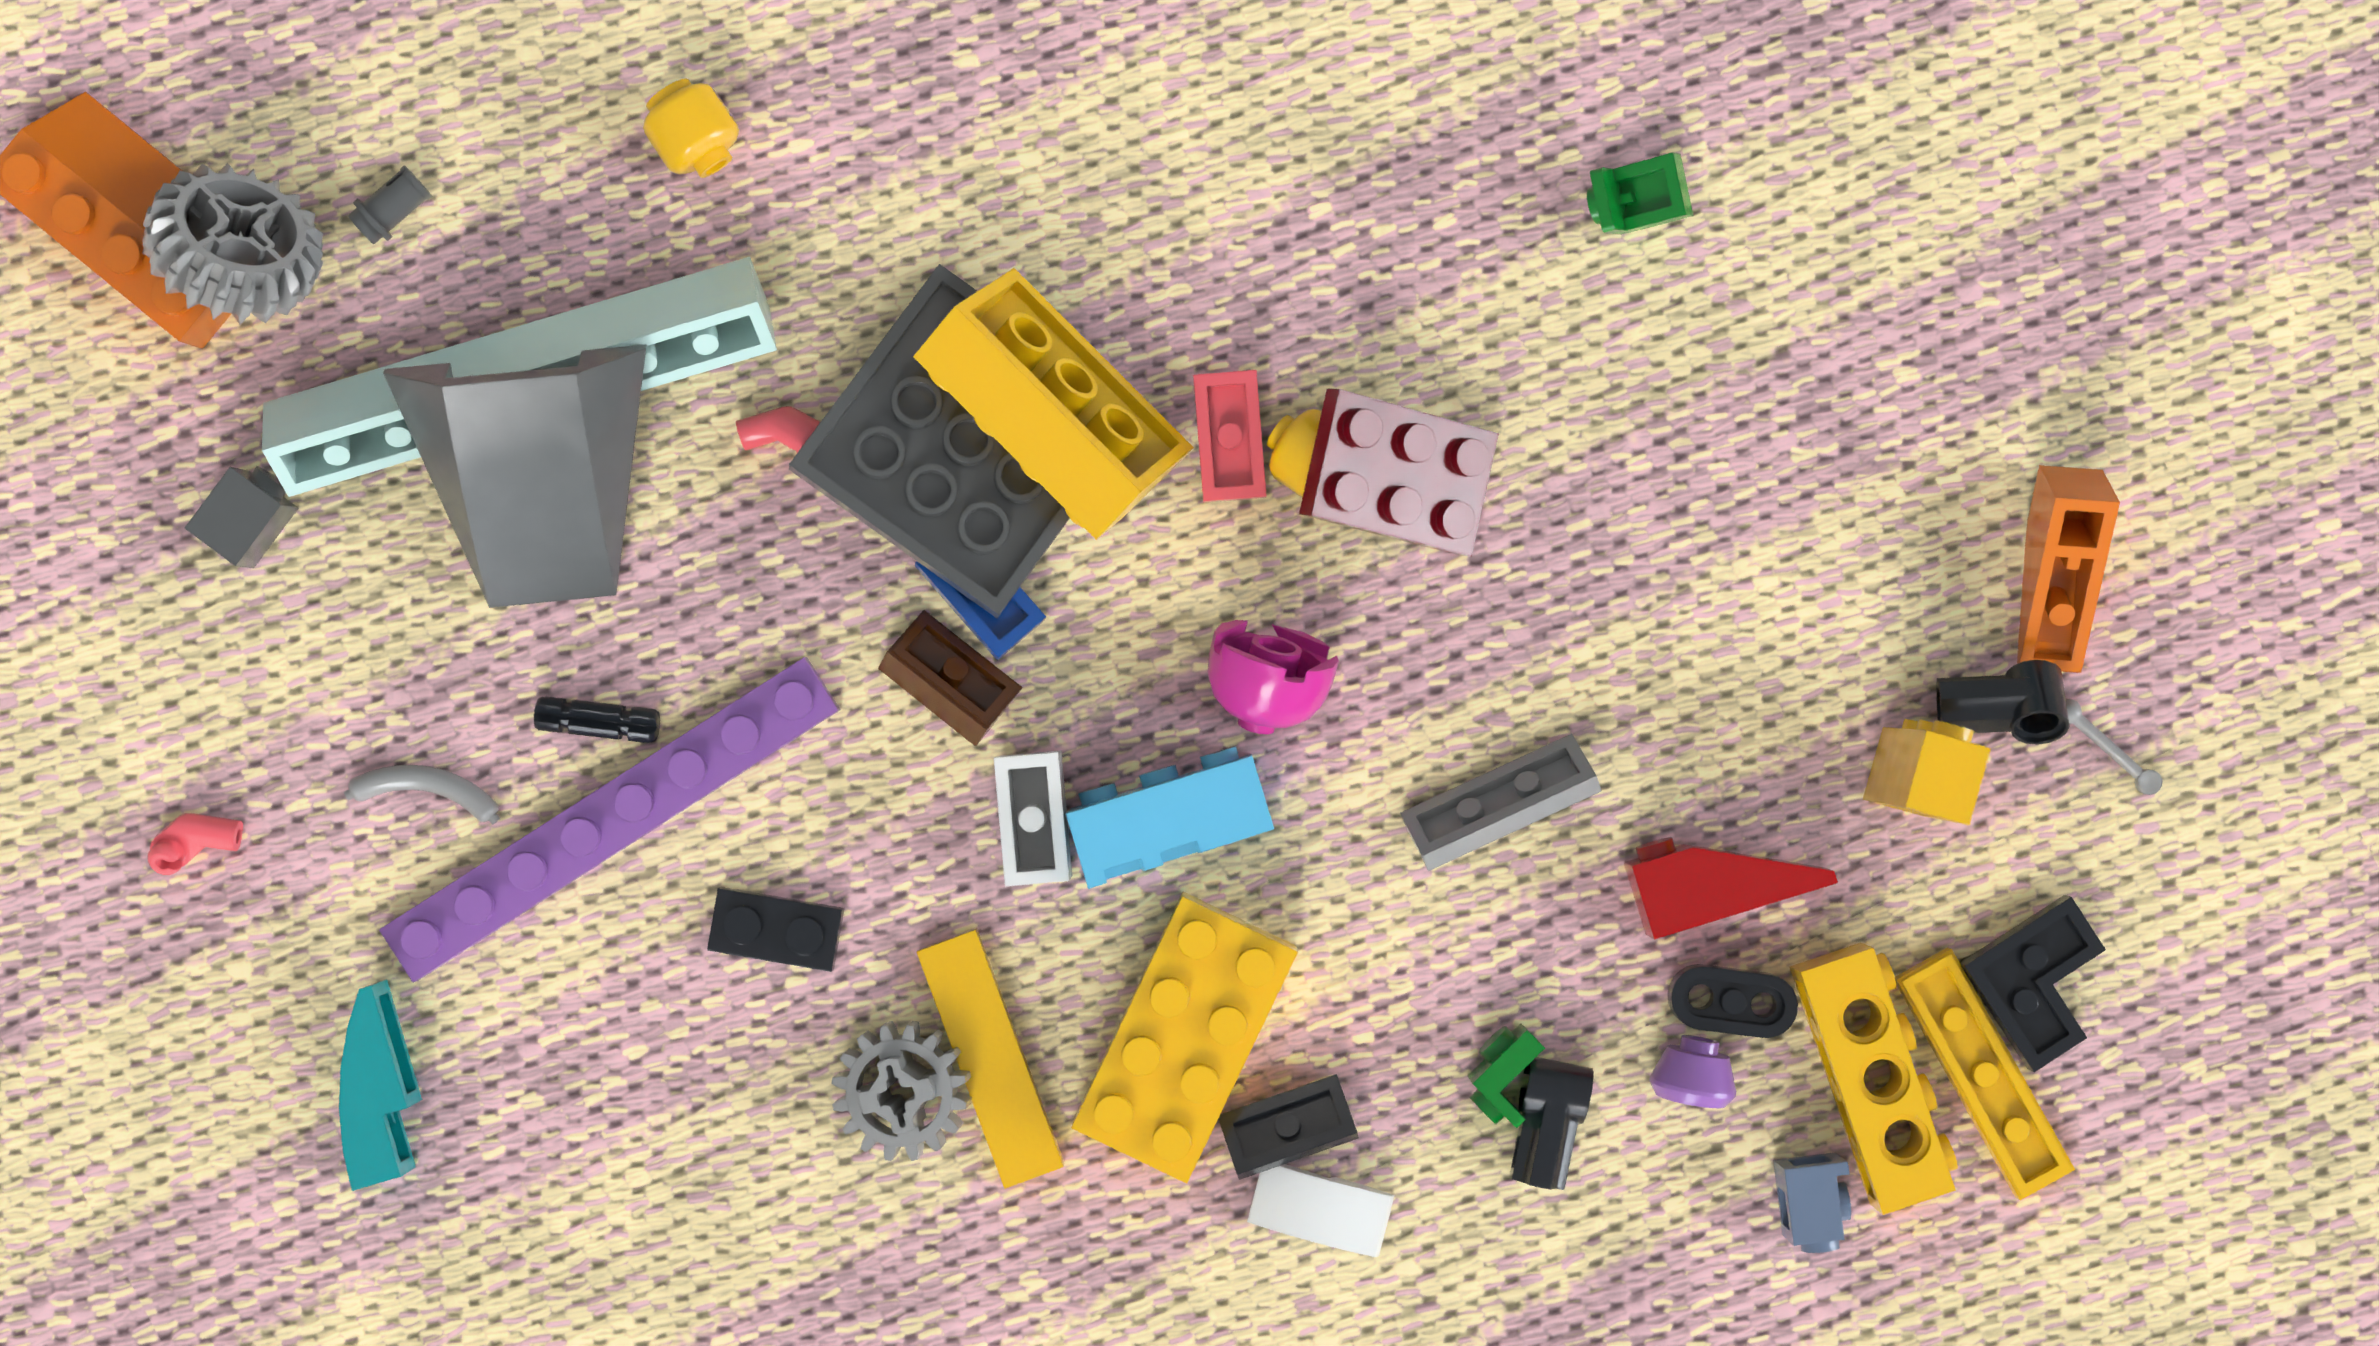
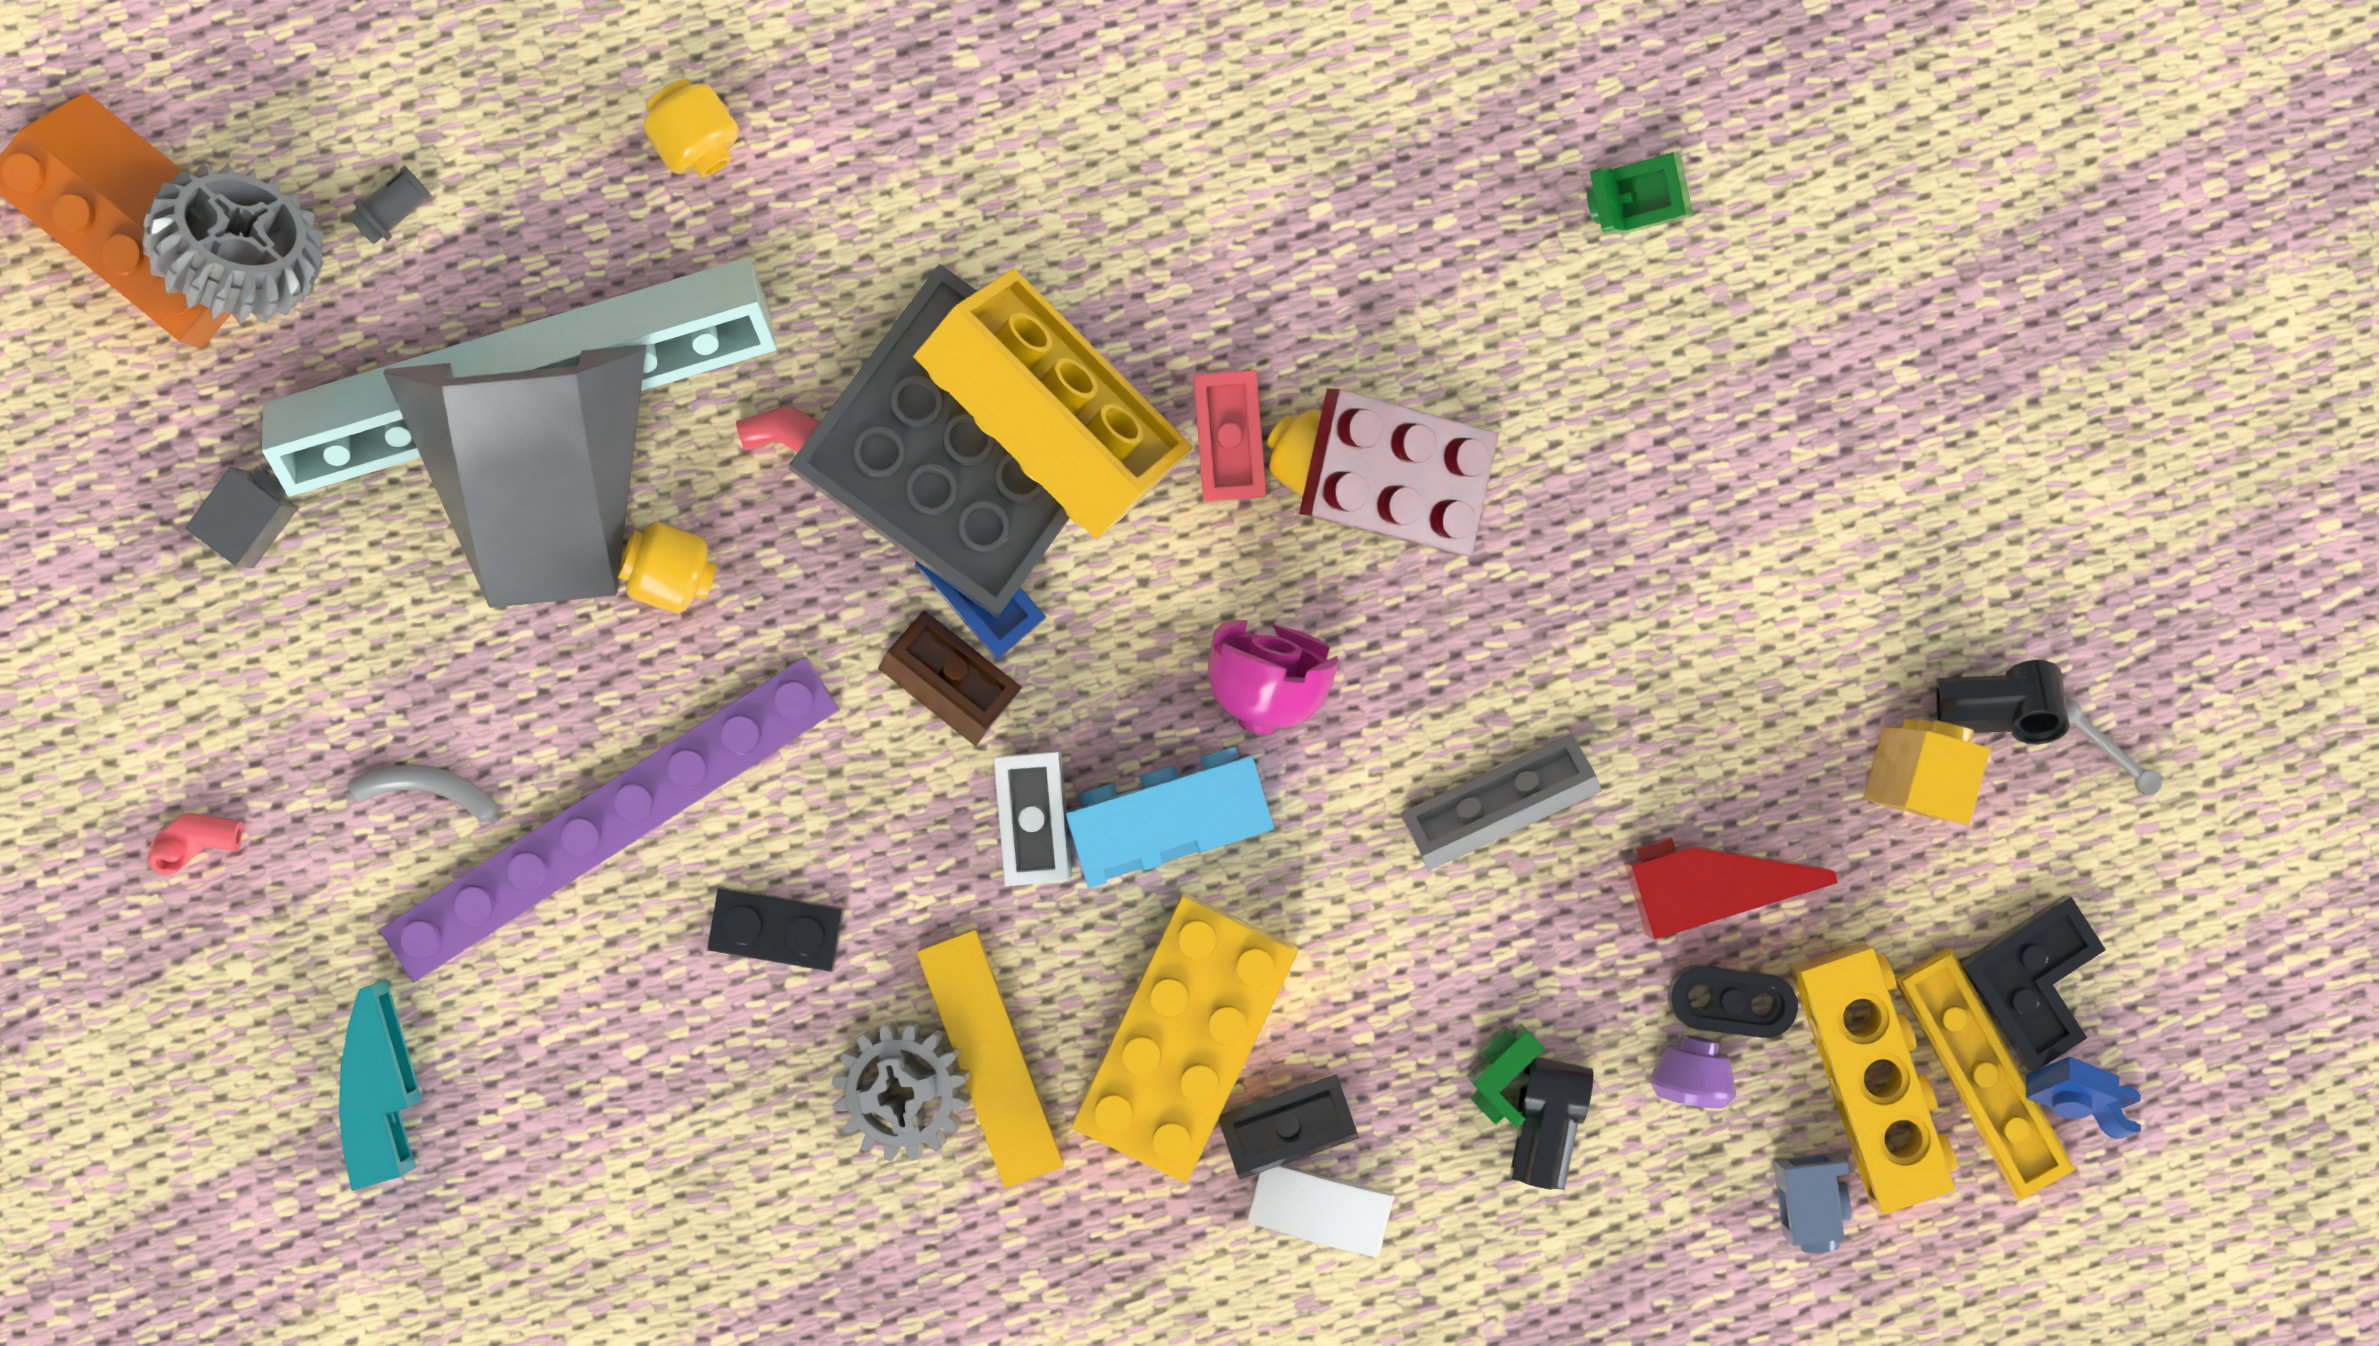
(596, 719): black axle -> none
(666, 567): none -> yellow head
(2064, 563): orange slope -> none
(2081, 1089): none -> blue plate

